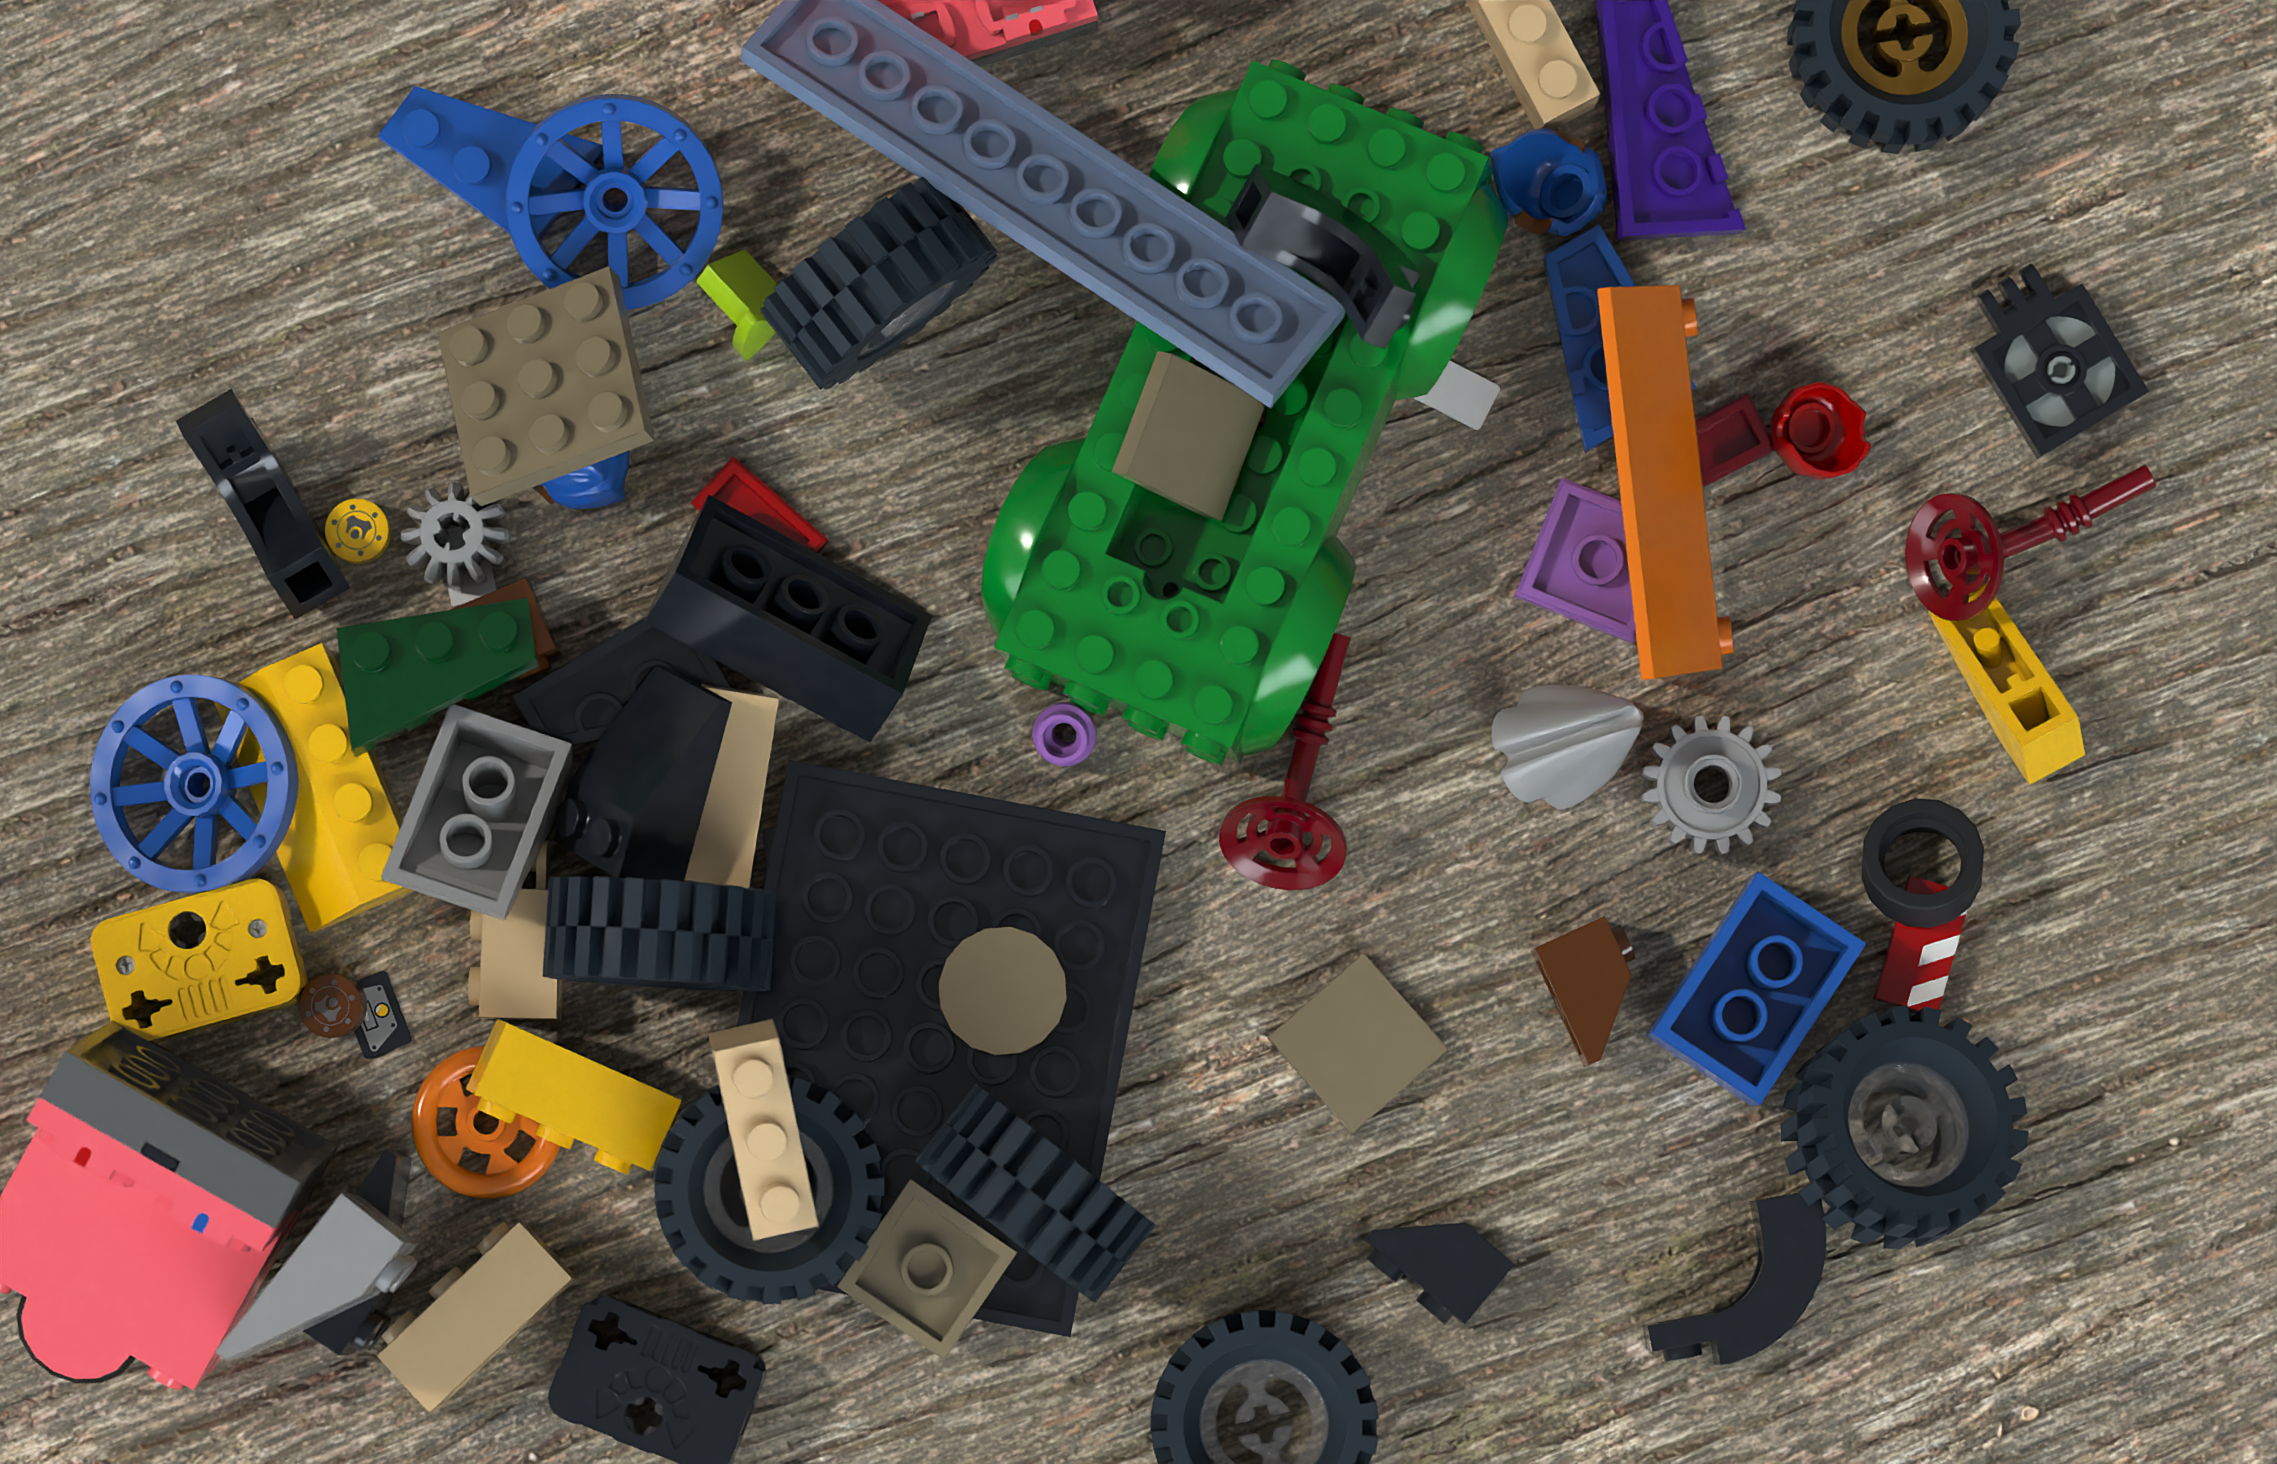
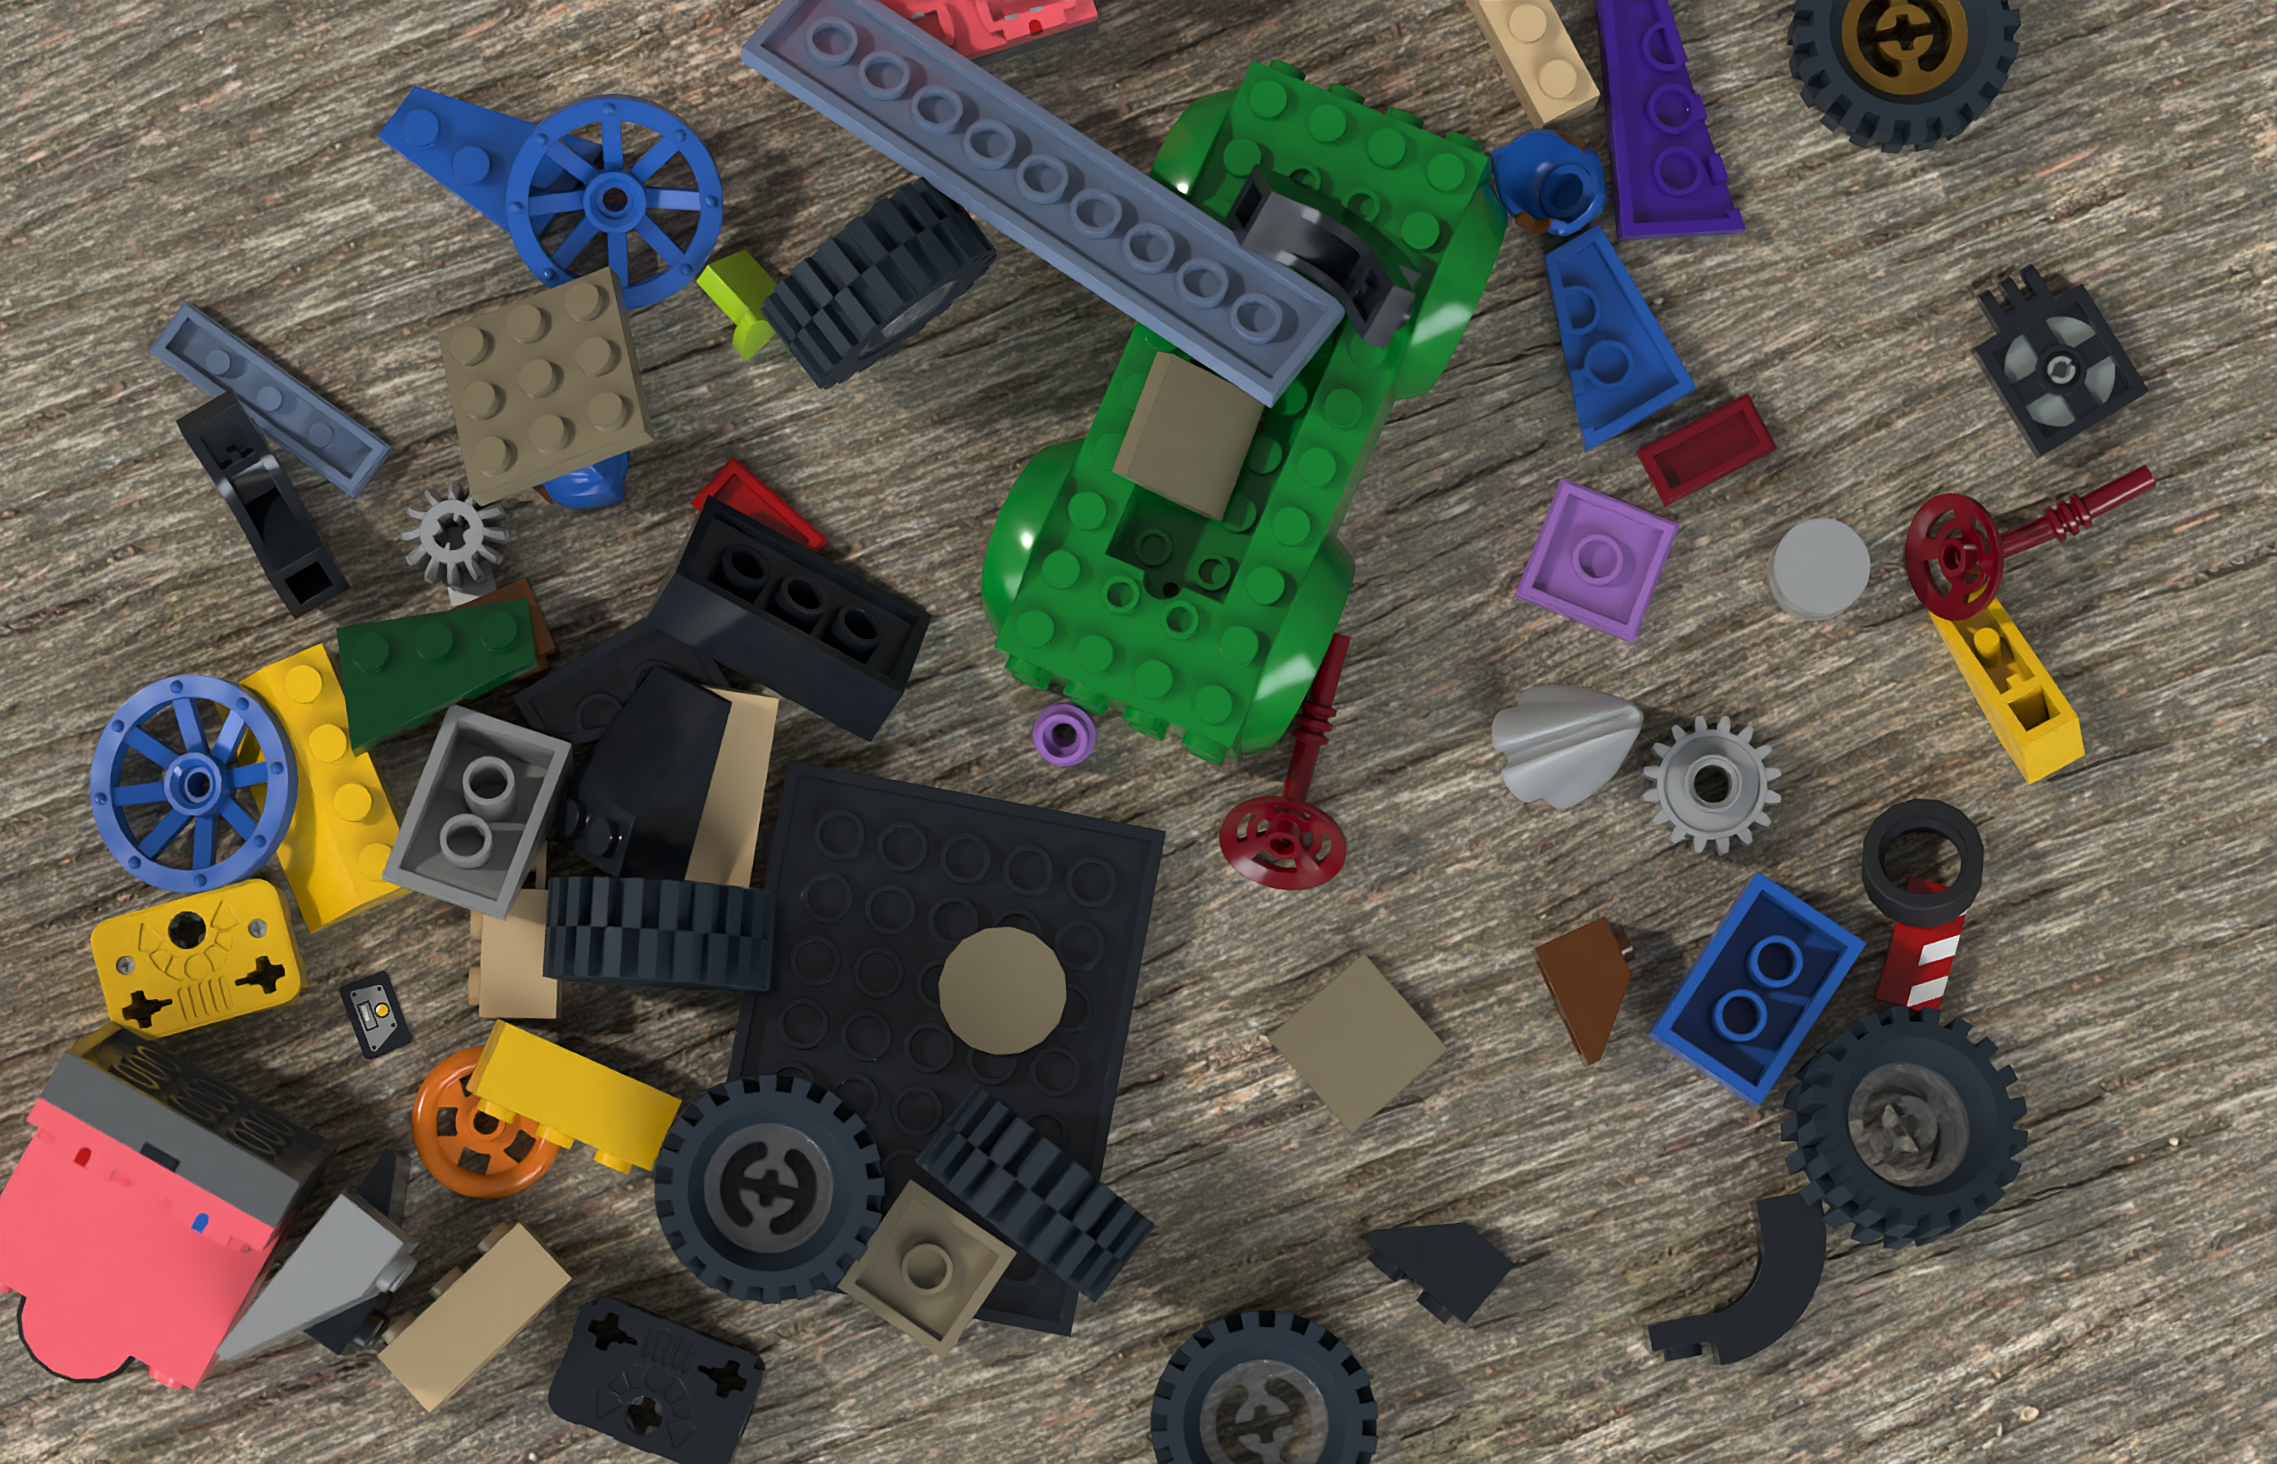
(275, 400): none -> sand blue tile
(333, 1005): reddish brown tile -> none
(358, 531): yellow tile -> none
(763, 1129): tan brick -> none
(1462, 395): white sticker -> none
(1661, 480): orange slope -> none
(1818, 569): none -> light grey piece
(1819, 431): red hair -> none

